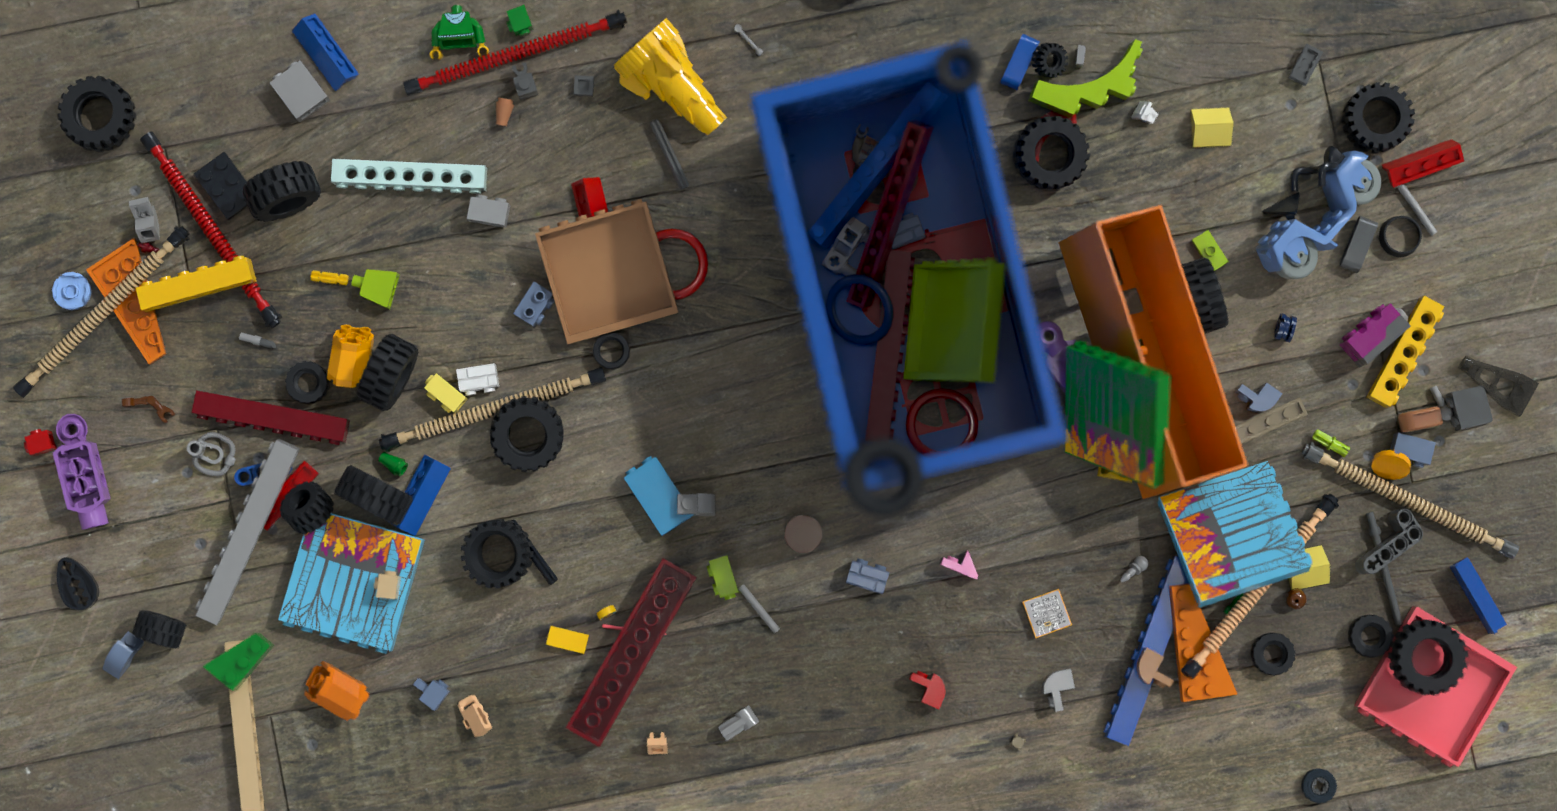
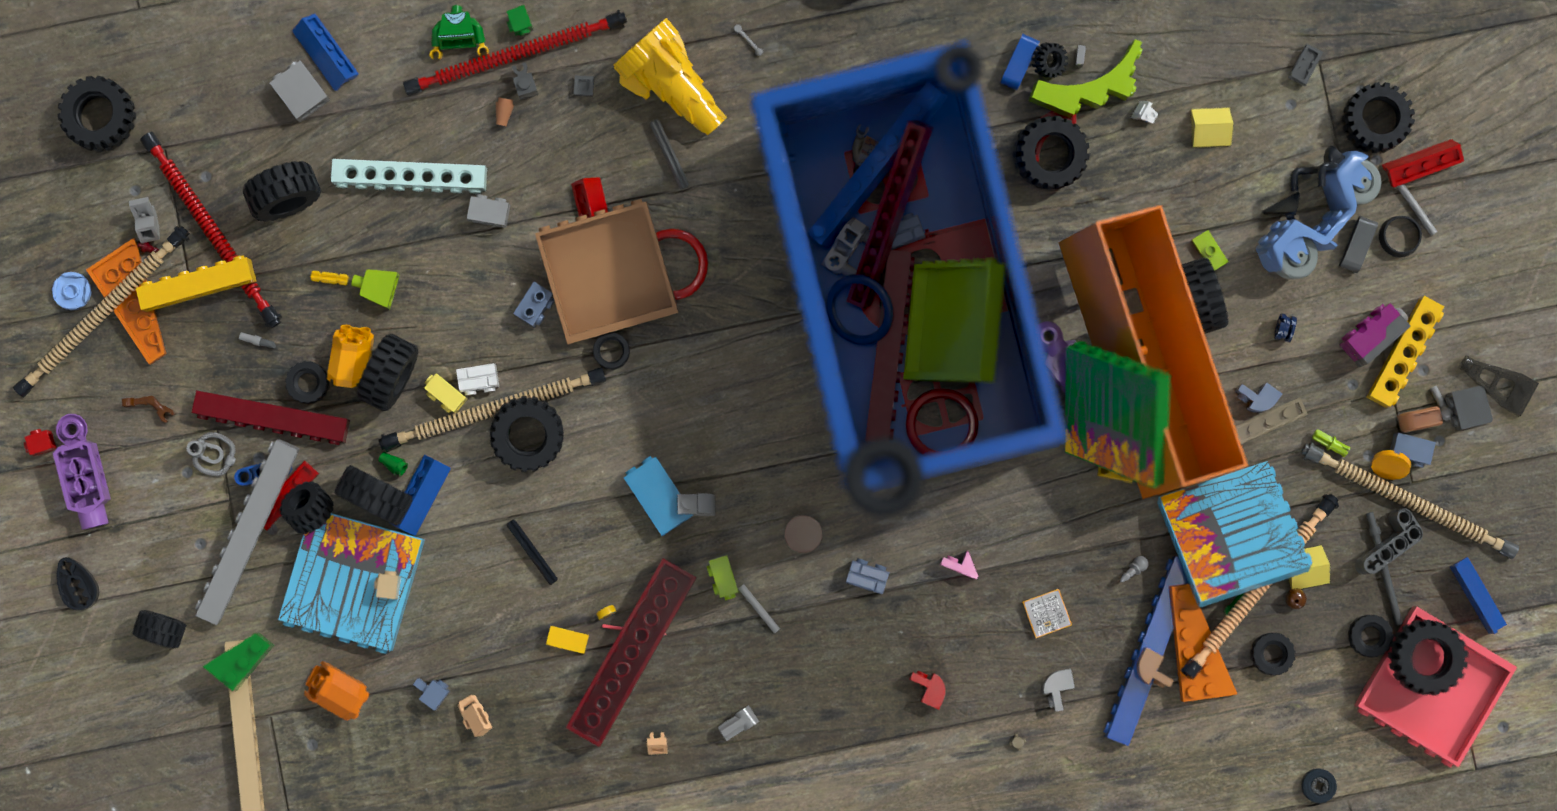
(121, 654): sand blue brick -> none
(223, 184): black plate -> none
(476, 564): black tyre -> none

